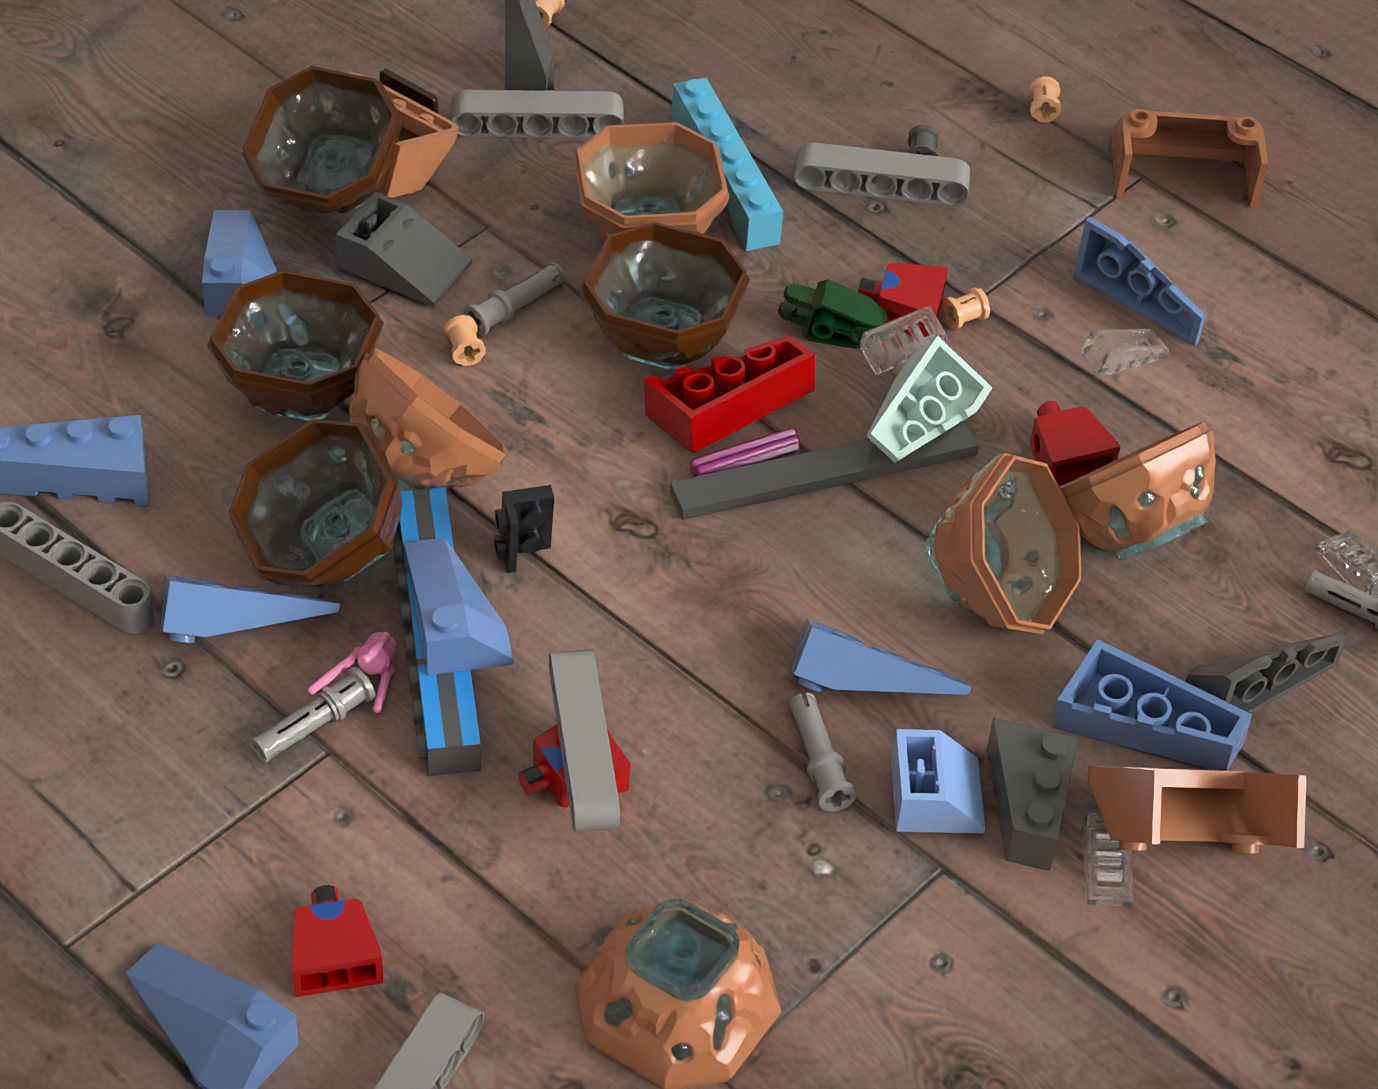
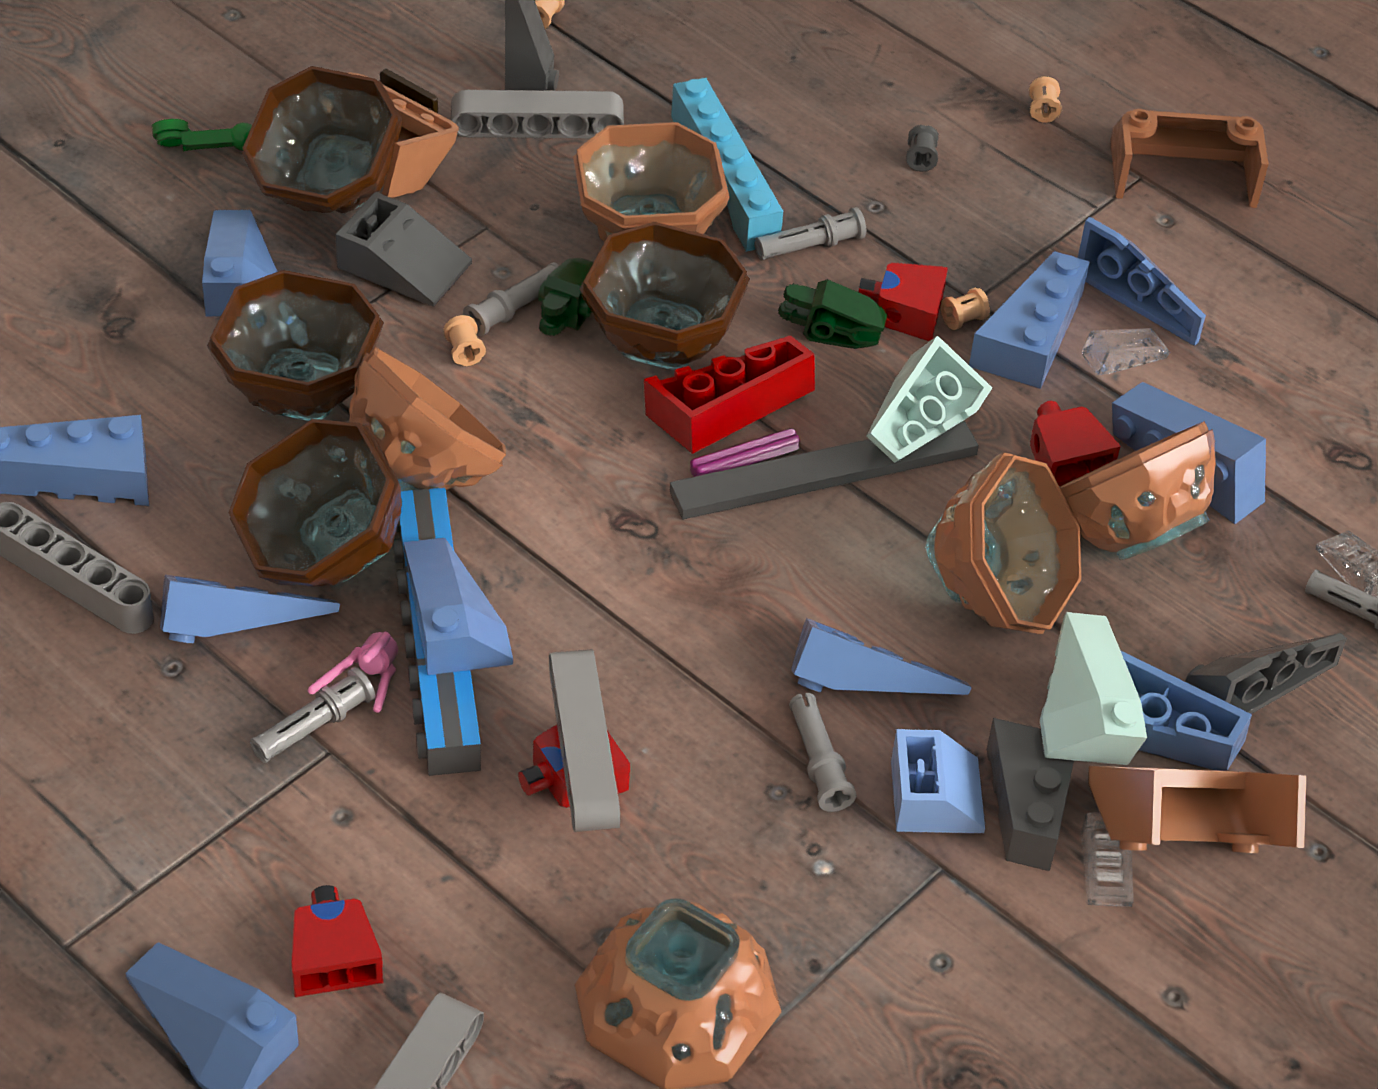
(176, 133): none -> green piece
(523, 523): black bracket -> none
(562, 299): none -> dark green hinge
(825, 231): none -> light grey pin
(882, 174): light grey beam -> none
(883, 362): clear slope -> none
(1032, 322): none -> medium blue wedge
(1091, 697): none -> light aqua wedge
(1240, 455): none -> medium blue wedge

